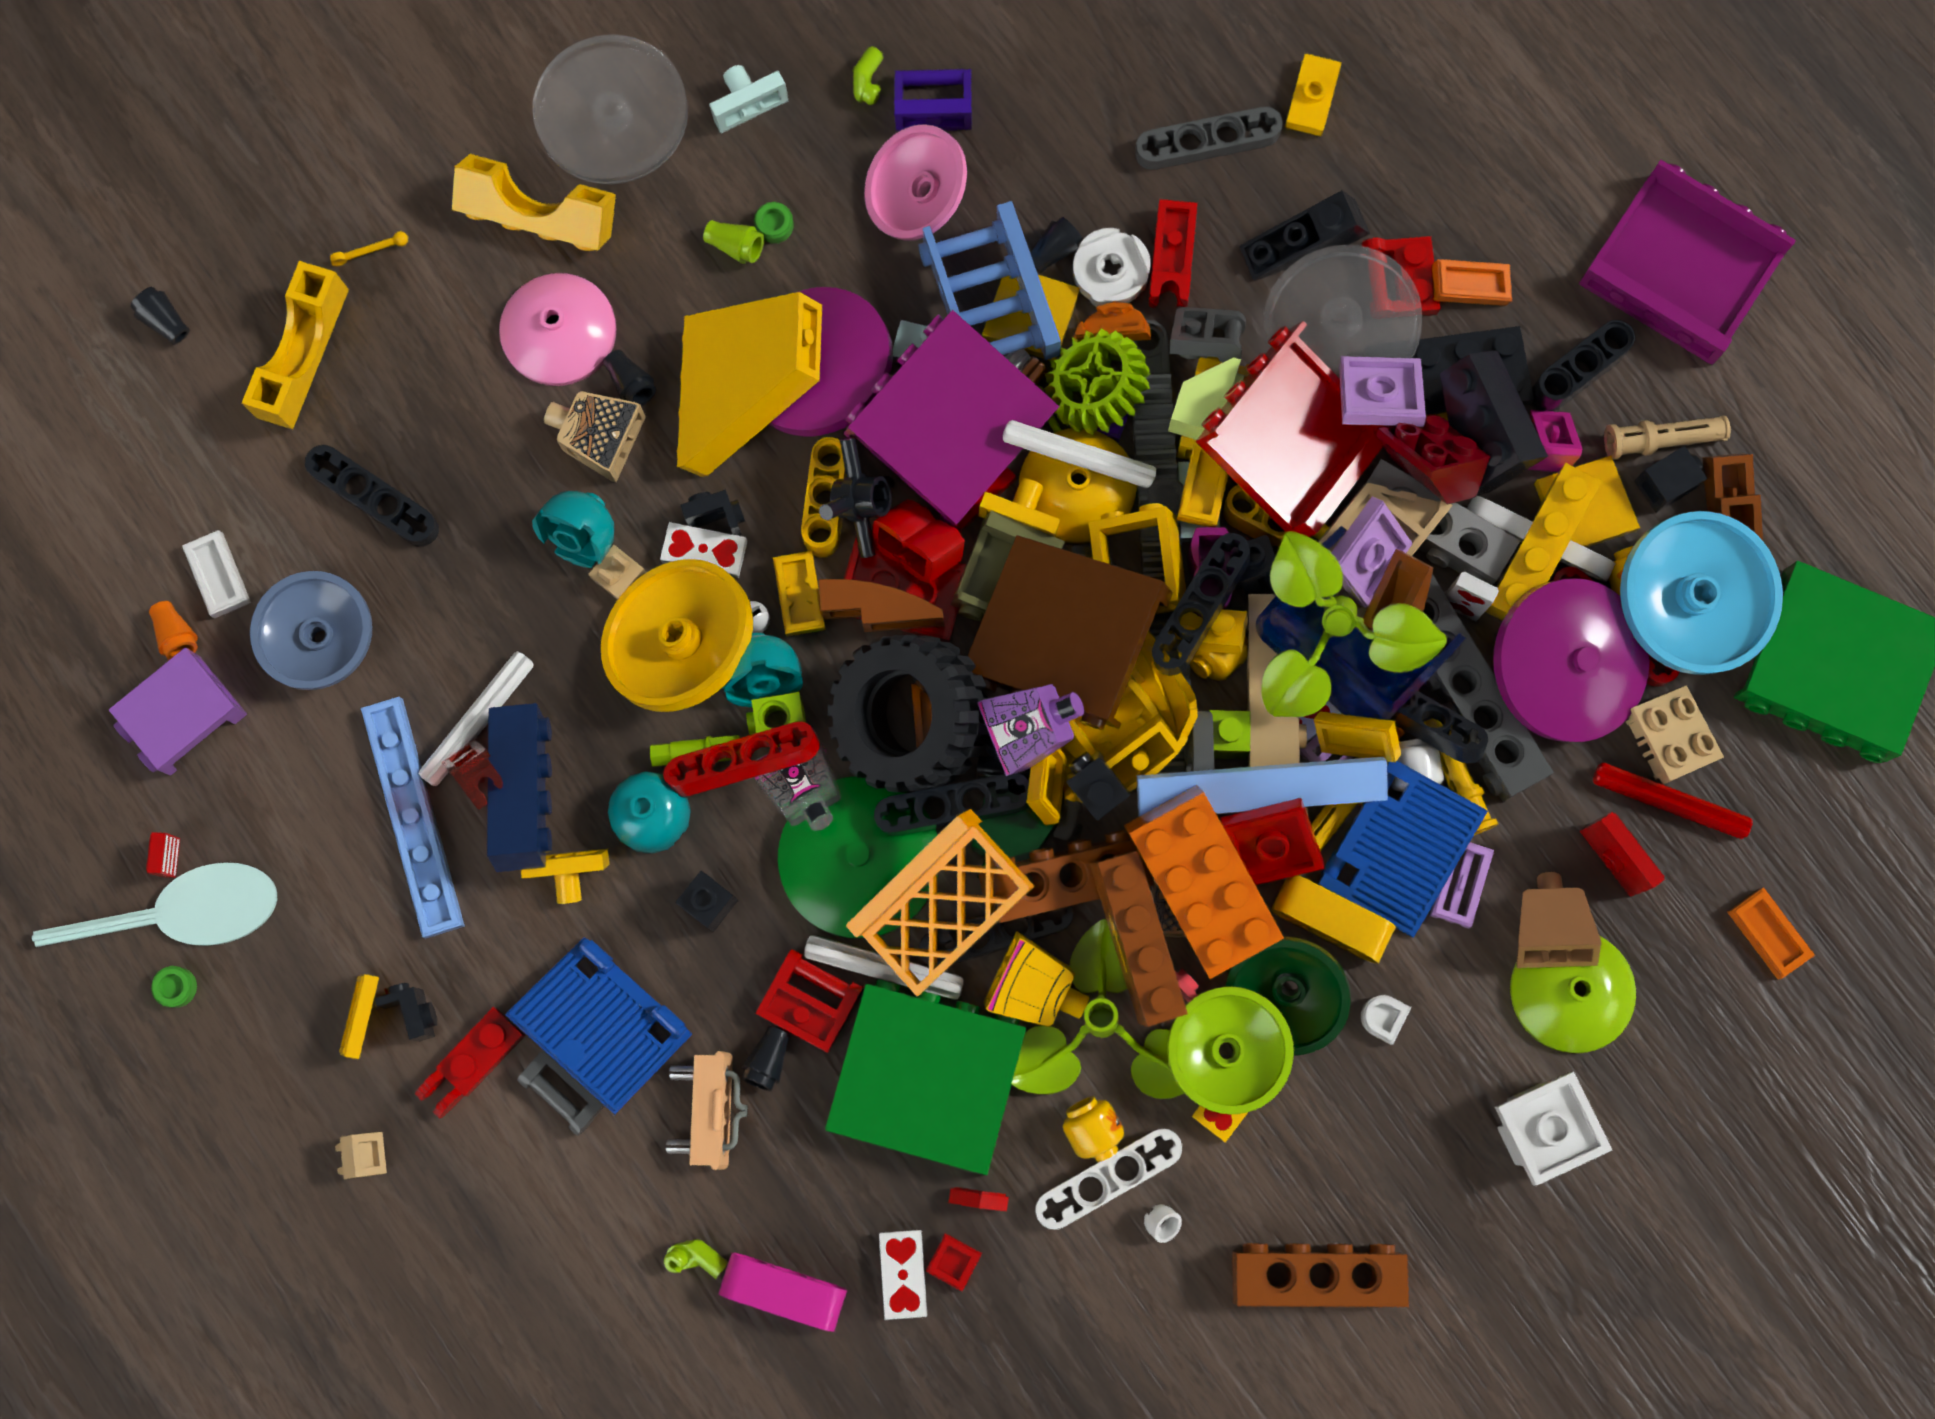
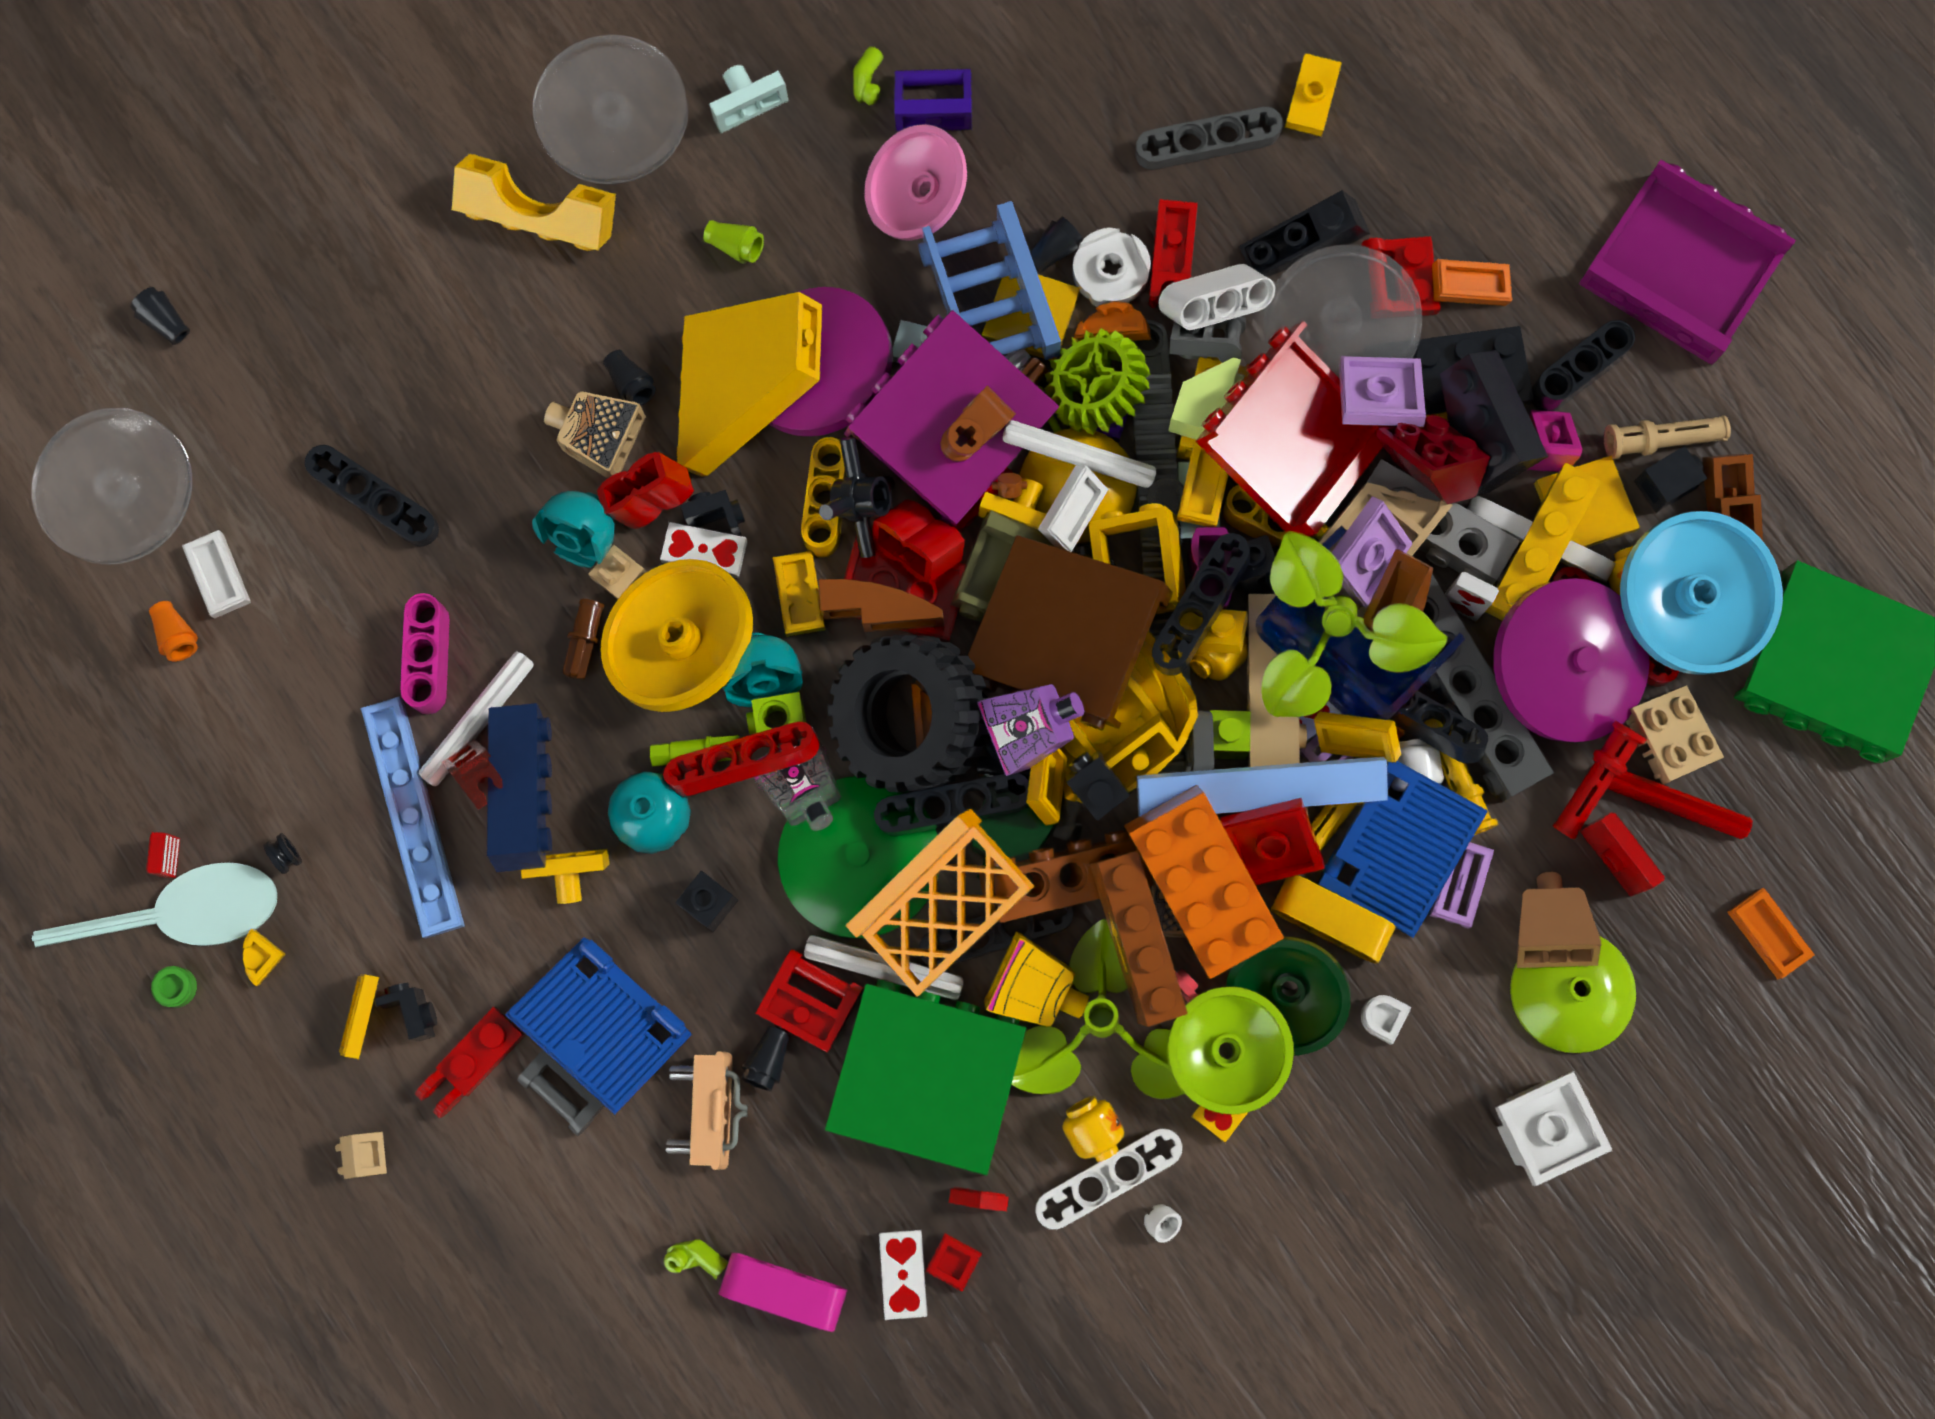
(112, 486): none -> clear dish
(174, 711): medium lavender panel -> none
(259, 956): none -> yellow tile
(282, 853): none -> black bush
(292, 615): sand blue dish -> none
(312, 310): yellow arch -> none
(339, 258): yellow hinge -> none
(417, 636): none -> dark pink beam
(563, 350): bright pink dish -> none
(582, 639): none -> reddish brown axle
(645, 490): none -> red brick
(761, 620): white hinge -> none
(774, 222): bright green tile -> none
(978, 422): none -> dark orange piece
(1009, 485): none -> dark orange piece
(1073, 508): none -> white tile
(1216, 296): none -> white beam
(1386, 1288): dark orange brick -> none
(1608, 763): none -> red pin

